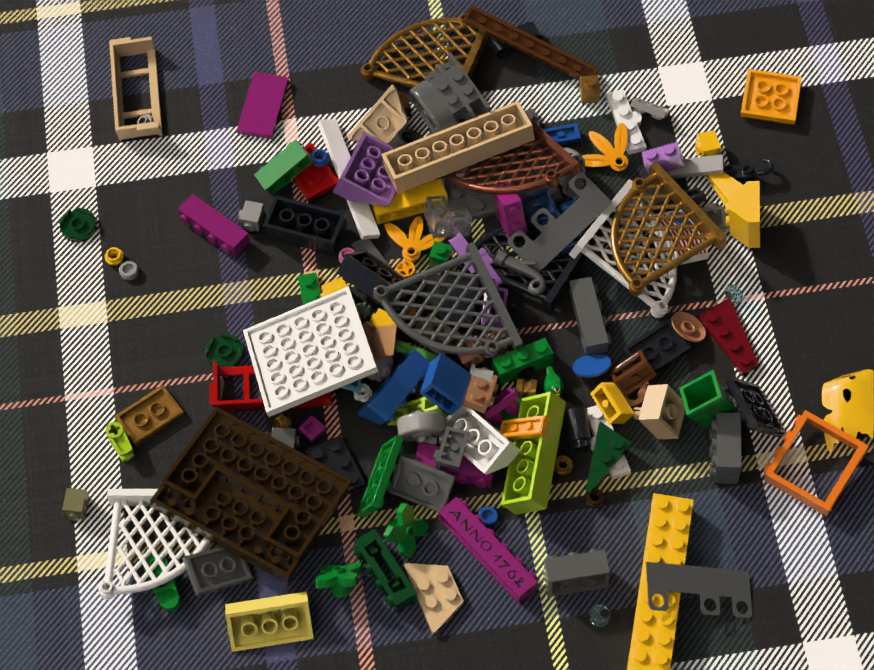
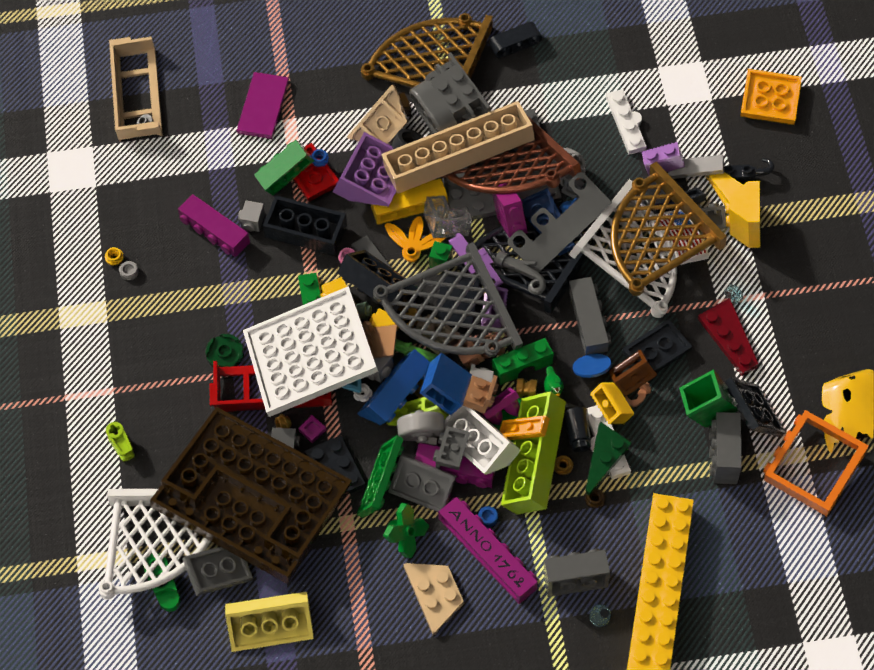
(75, 504): olive brick -> none
(78, 225): dark green tile -> none
(149, 415): pearl gold tile -> none
(339, 578): green plant -> none
(340, 157): white tile -> none
(401, 597): dark green brick -> none
(406, 267): light orange wheel -> none
(527, 43): reddish brown plate -> none
(564, 134): blue plate -> none
(589, 89): pearl gold brick -> none
(611, 154): light orange plant -> none
(644, 106): light grey plate -> none
(661, 412): tan brick -> none
(688, 326): nougat dish -> none
(699, 580): dark grey piece -> none
(707, 144): yellow brick -> none

